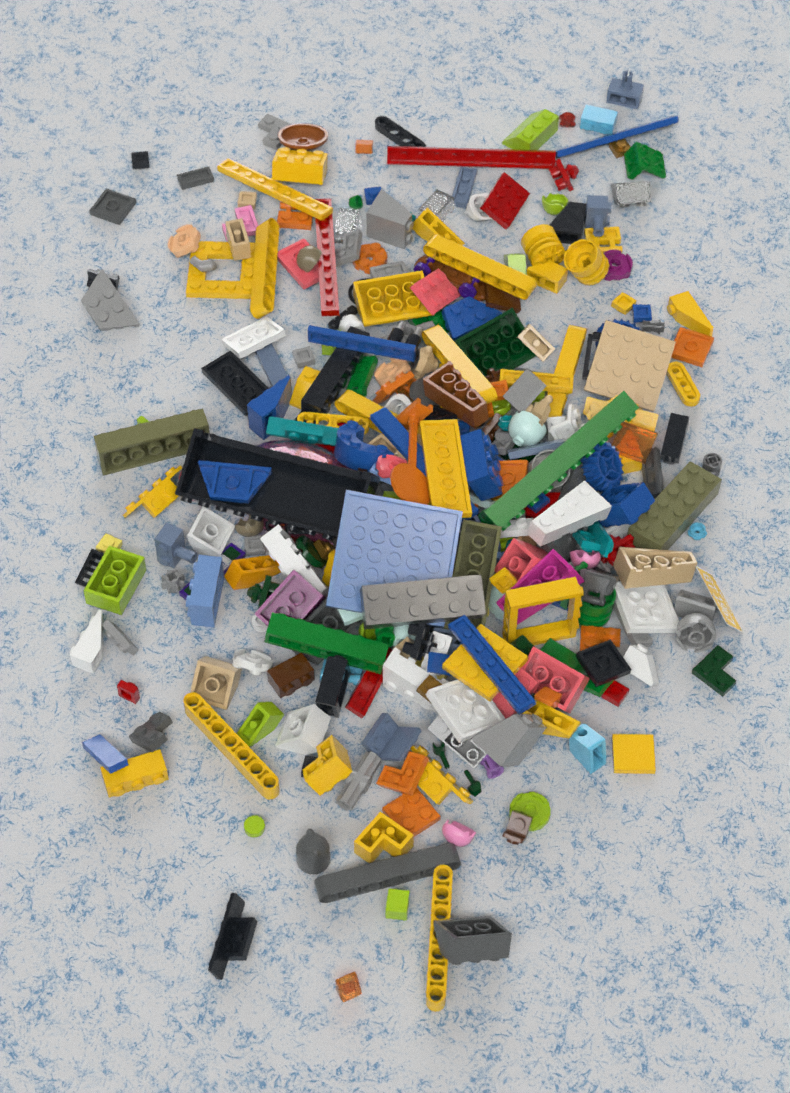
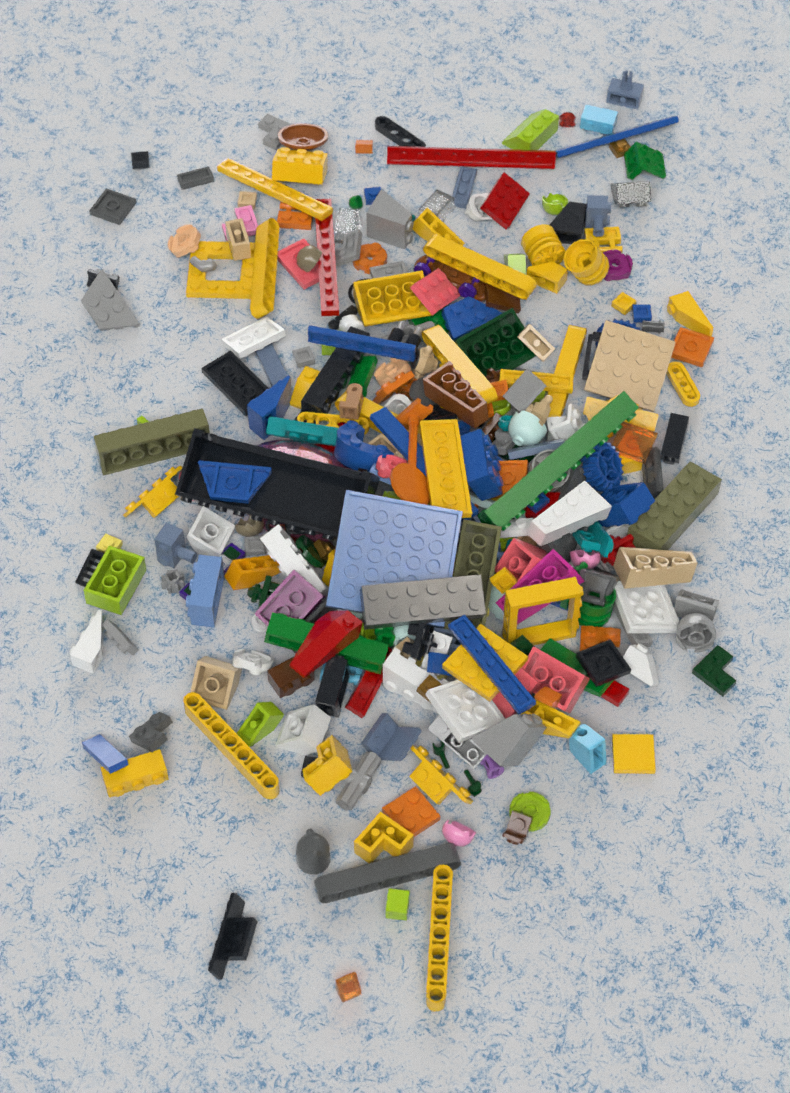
(128, 691): red plate -> none
(254, 826): lime tile -> none
(325, 640): none -> red wedge
(352, 406): none -> medium nougat leg
(407, 778): orange plate -> none
(472, 939): dark grey slope -> none
(570, 172): red hips -> none
(697, 527): medium azure plate -> none
(712, 463): flat silver wheel -> none
(719, 599): yellow sticker -> none

